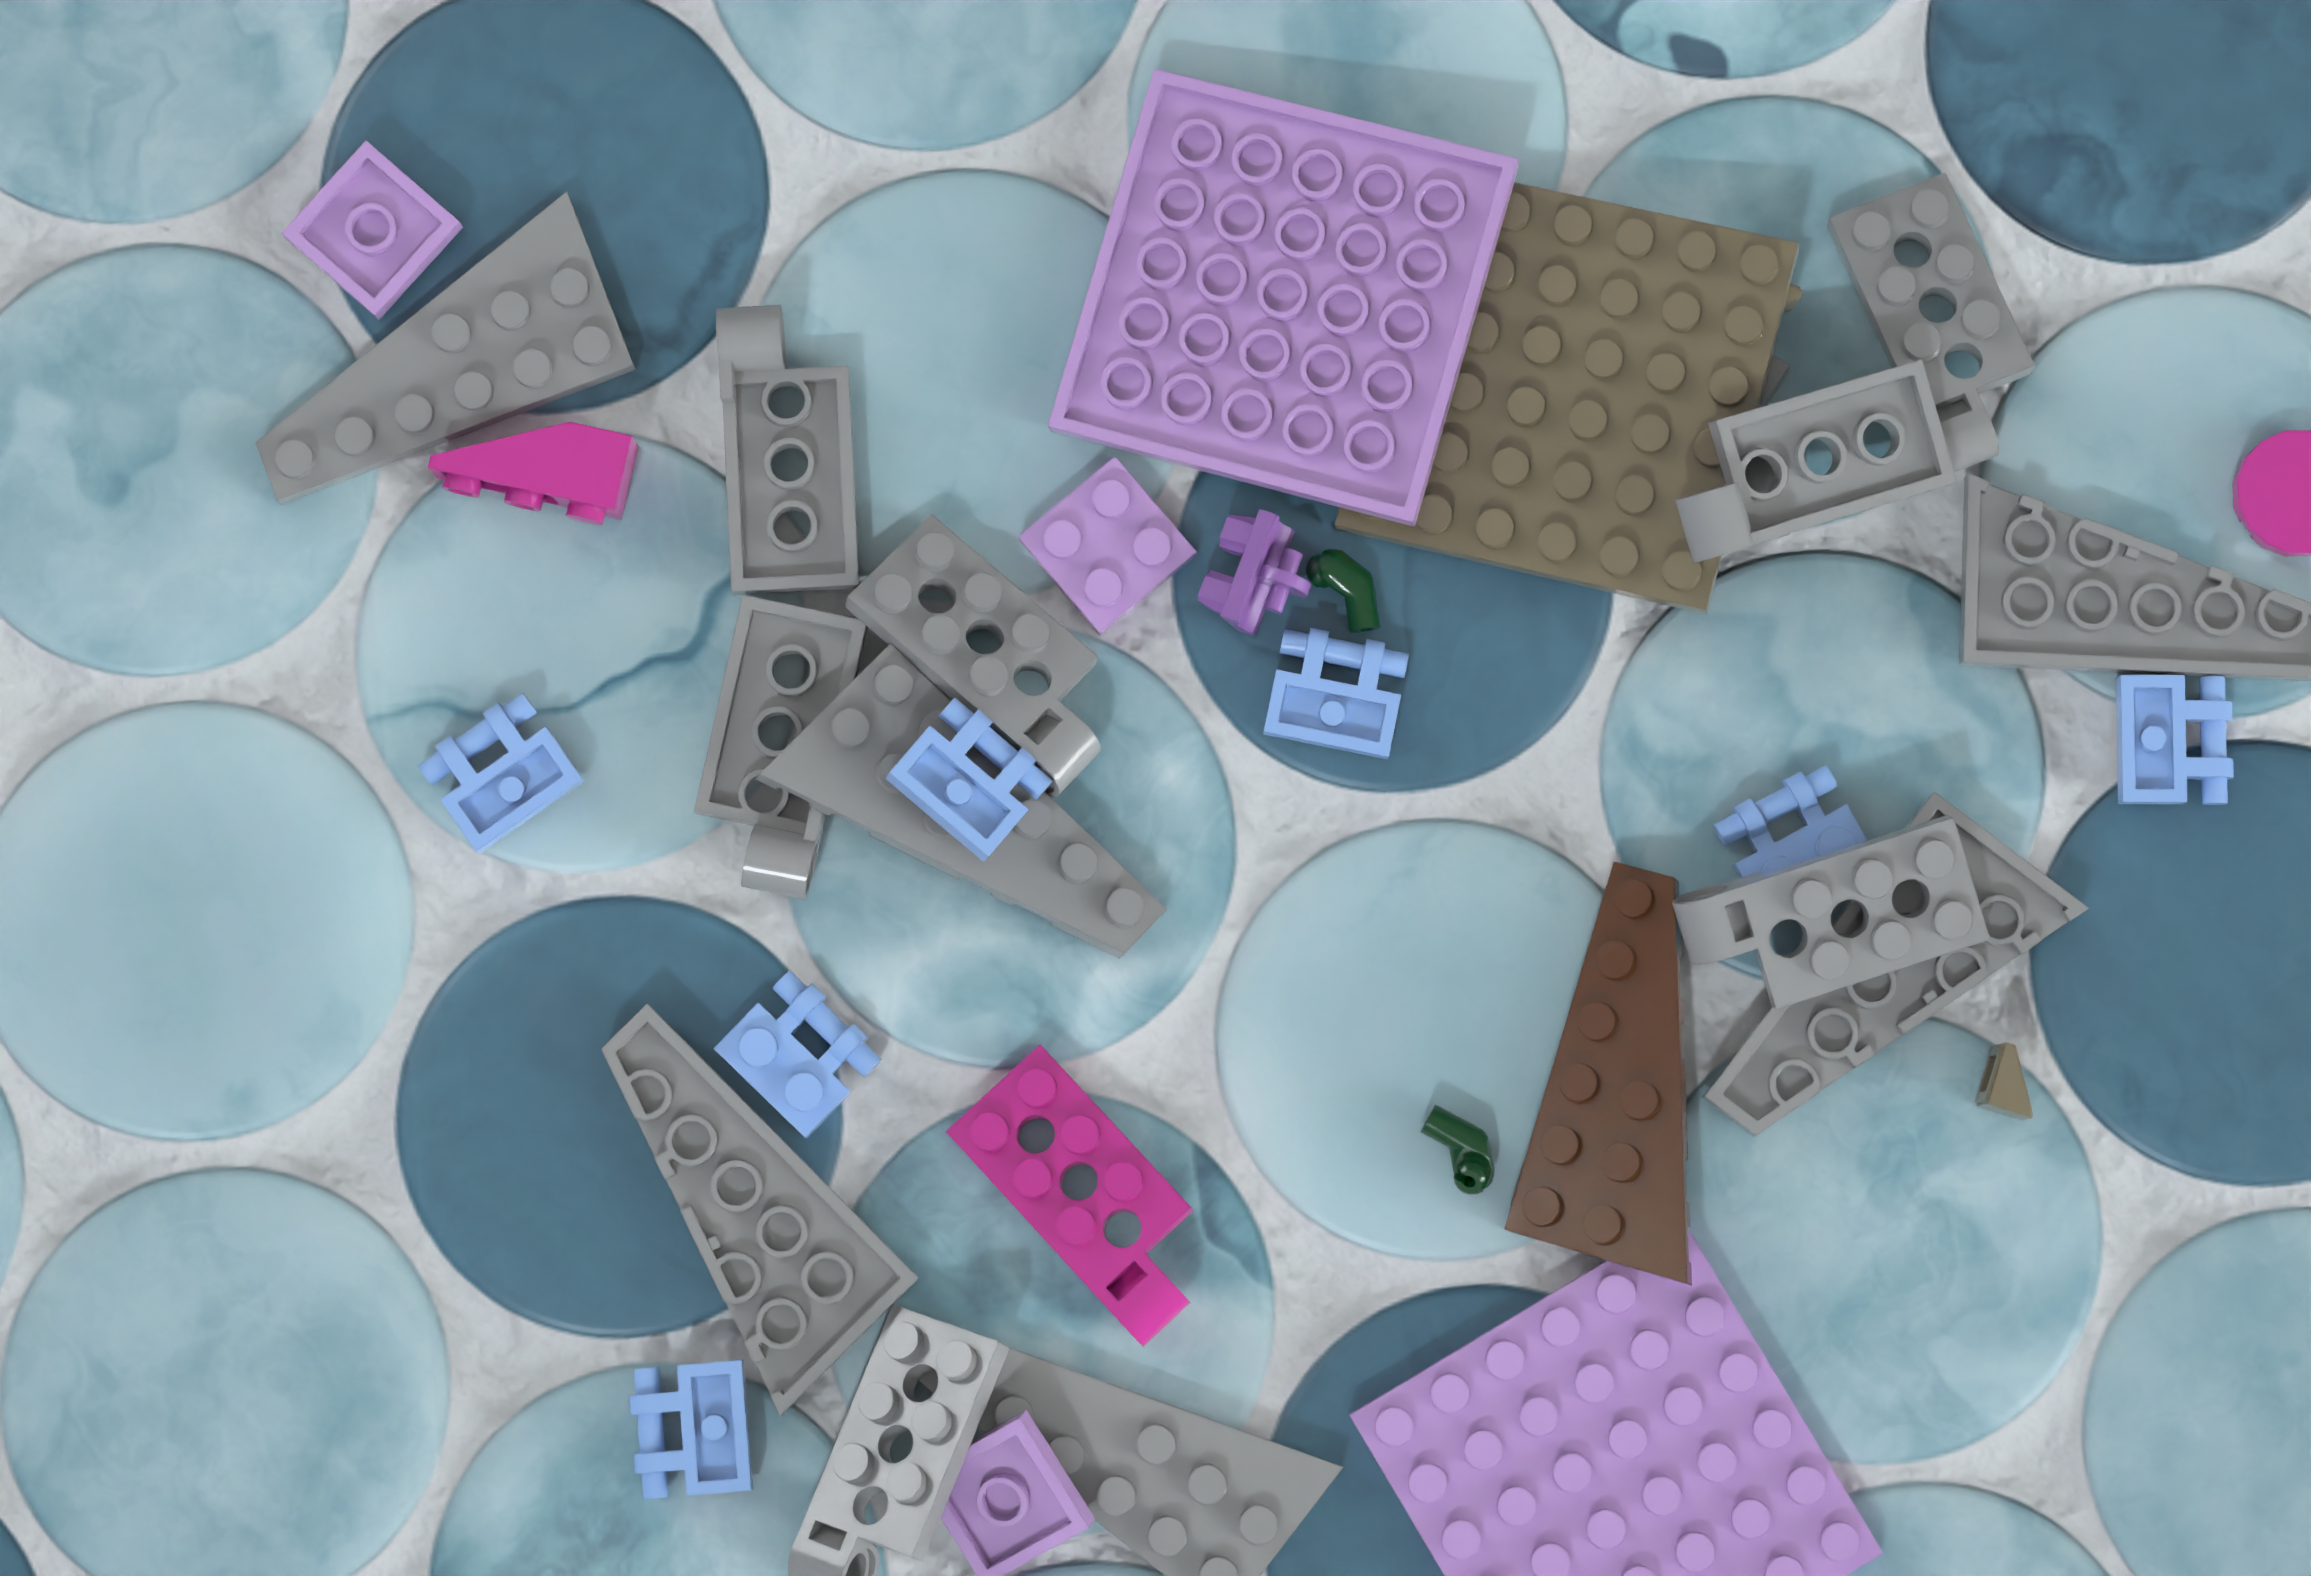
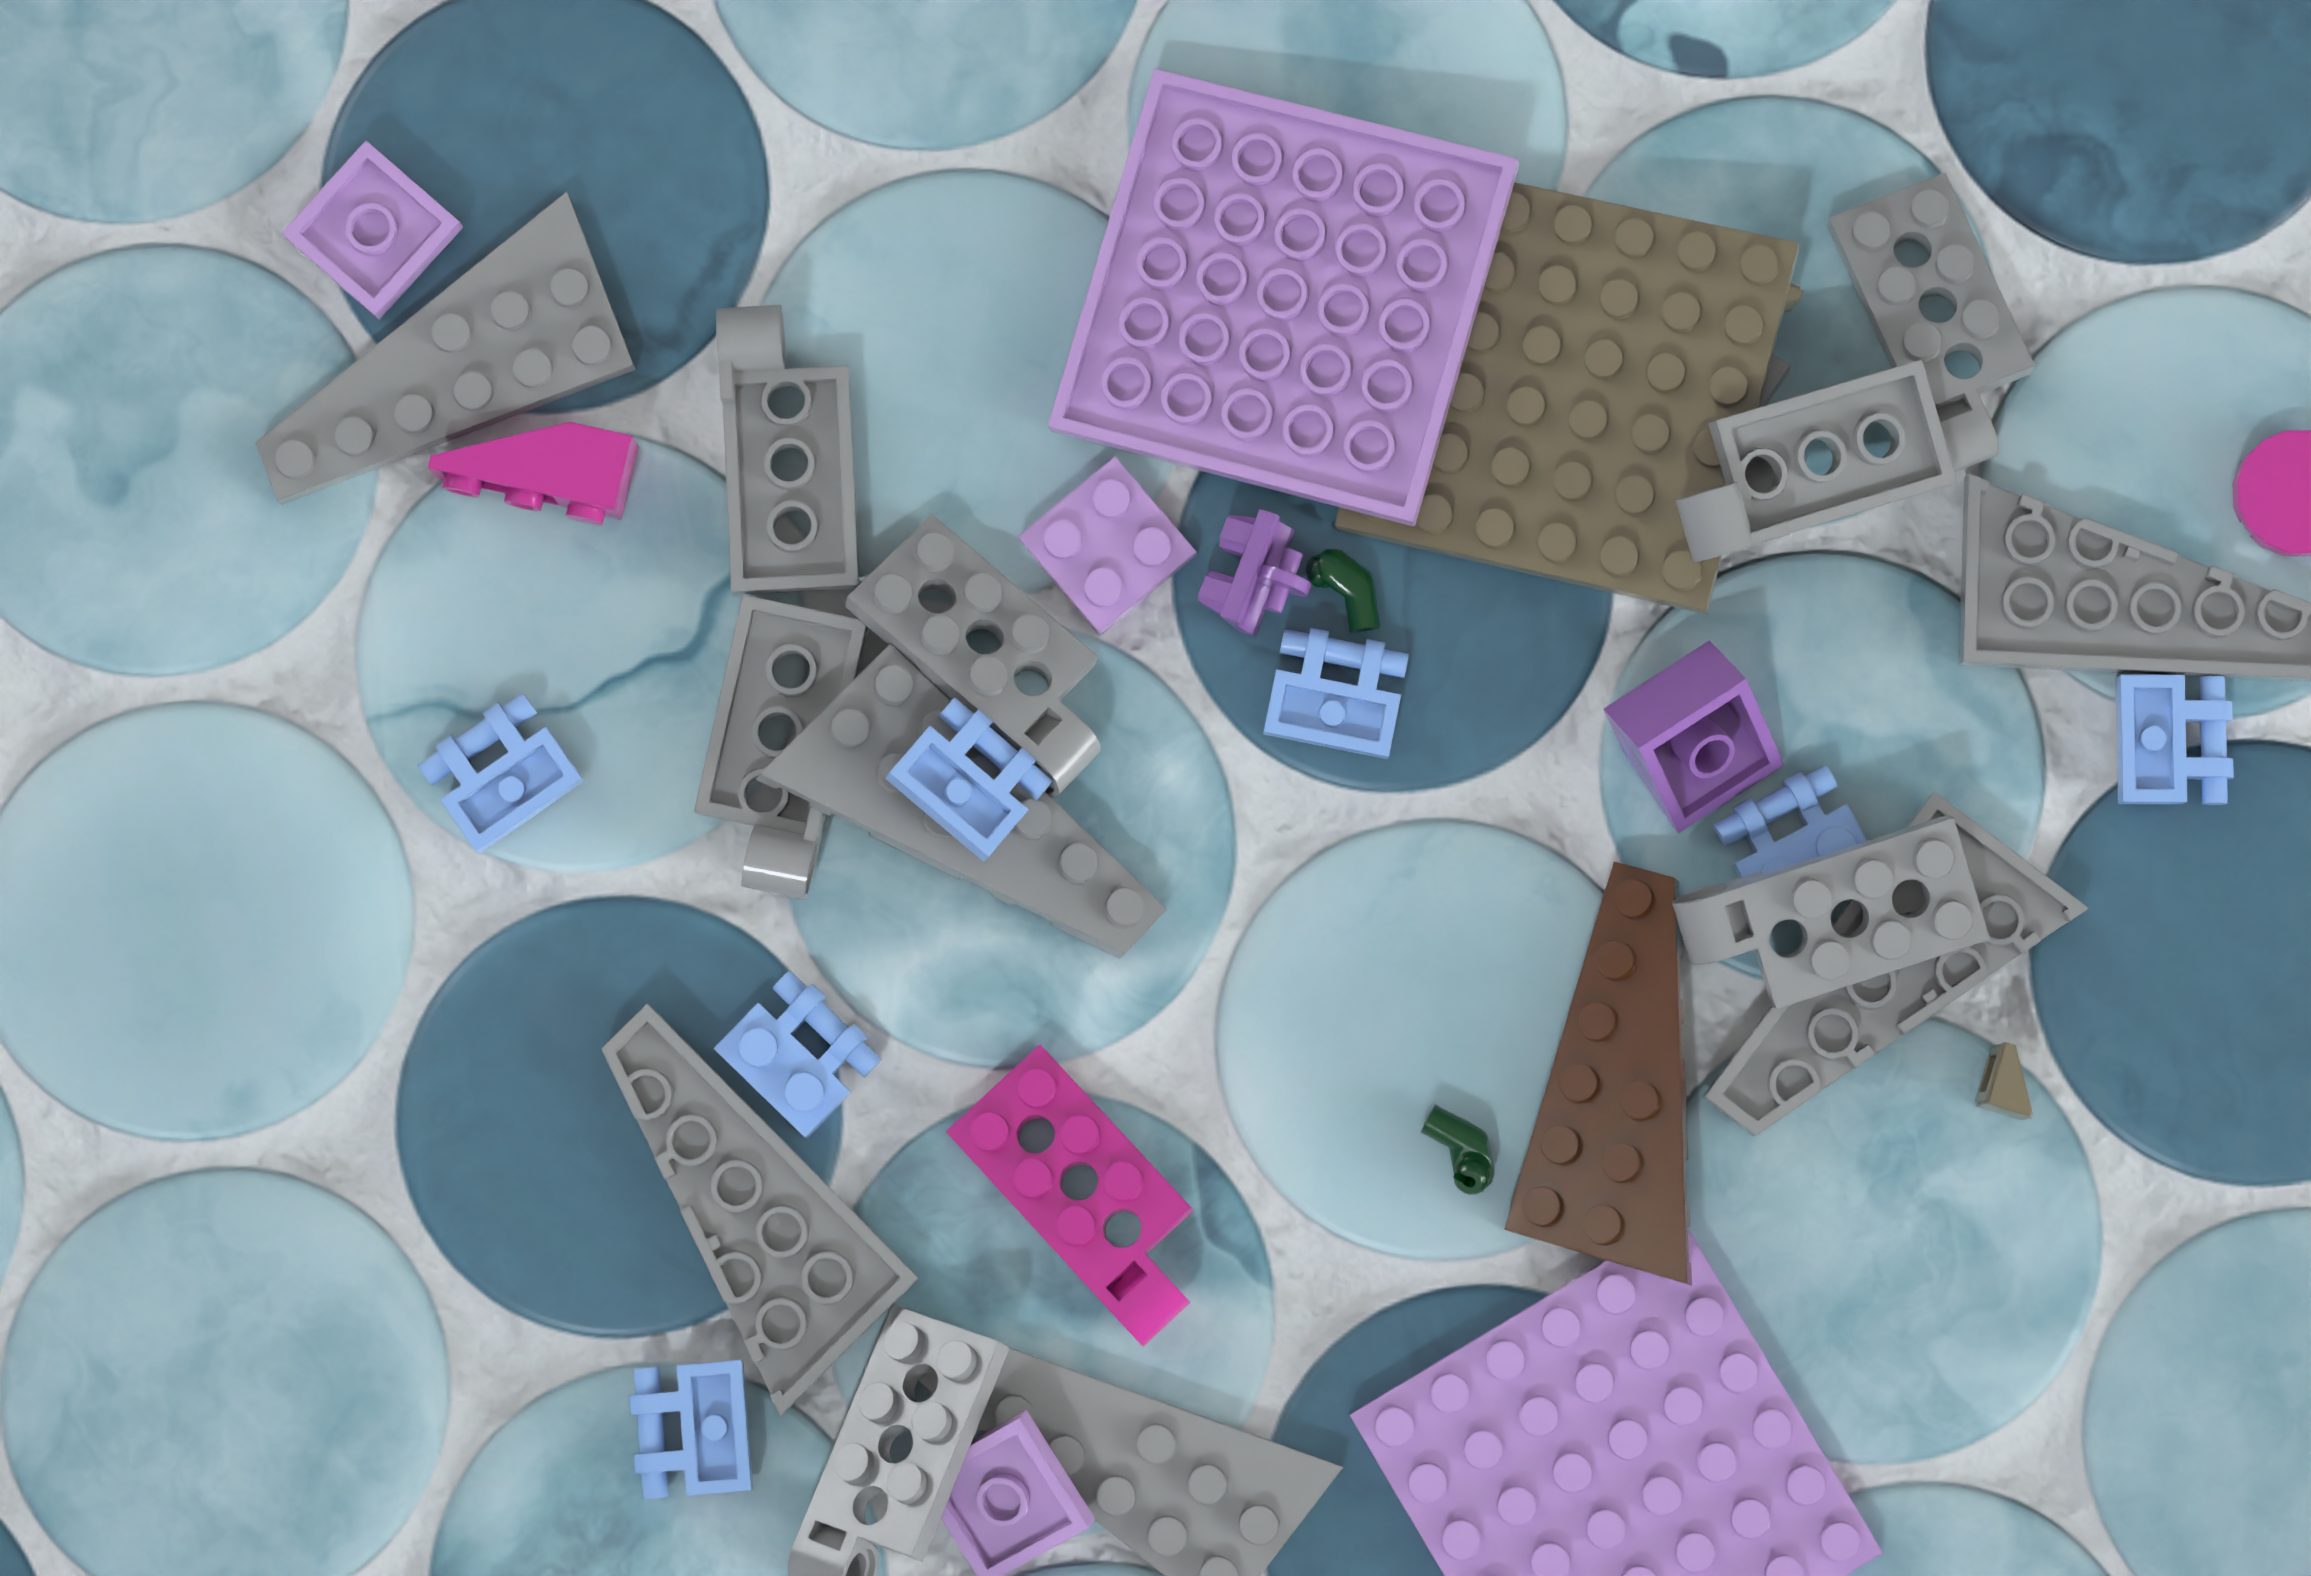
(1694, 735): none -> medium lavender slope

